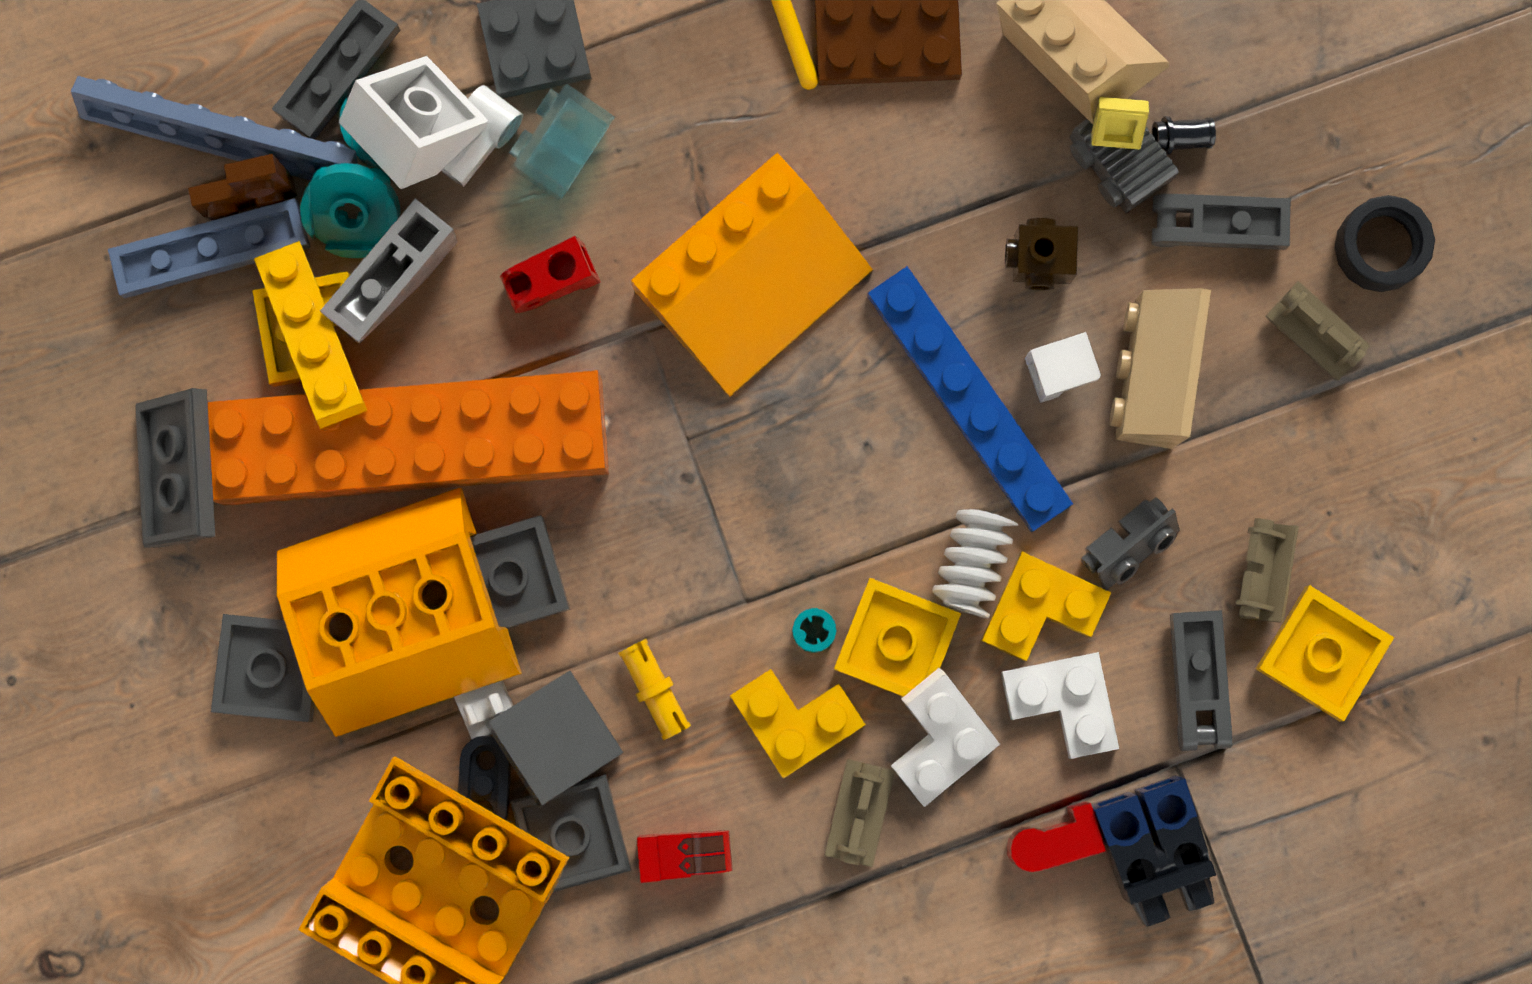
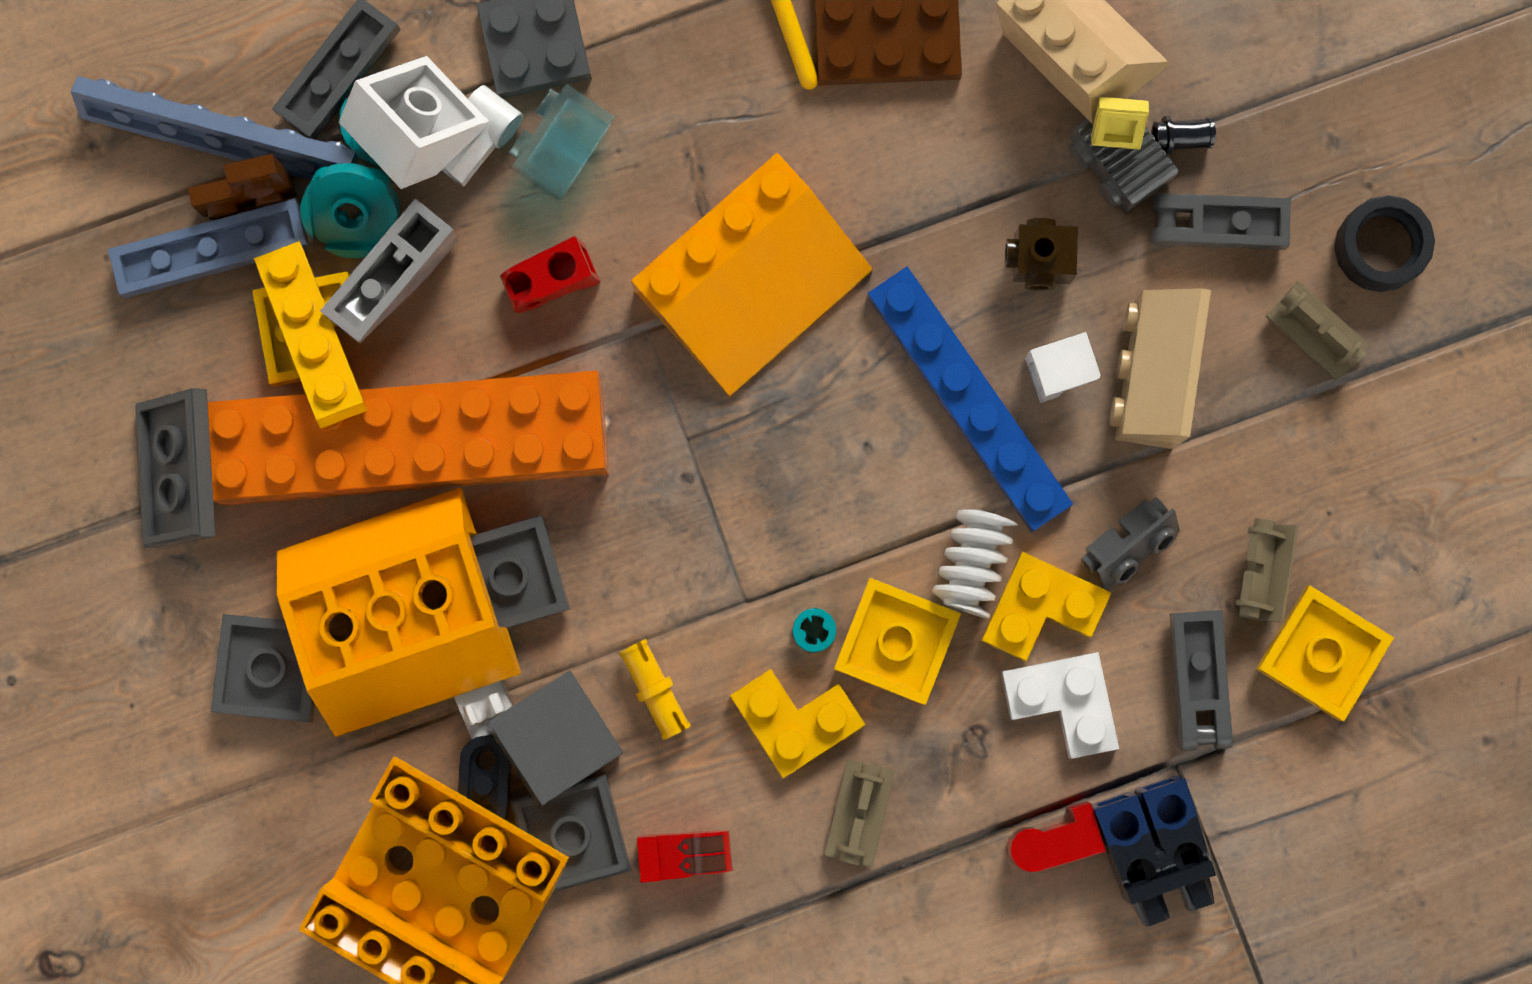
(954, 738): white plate -> none

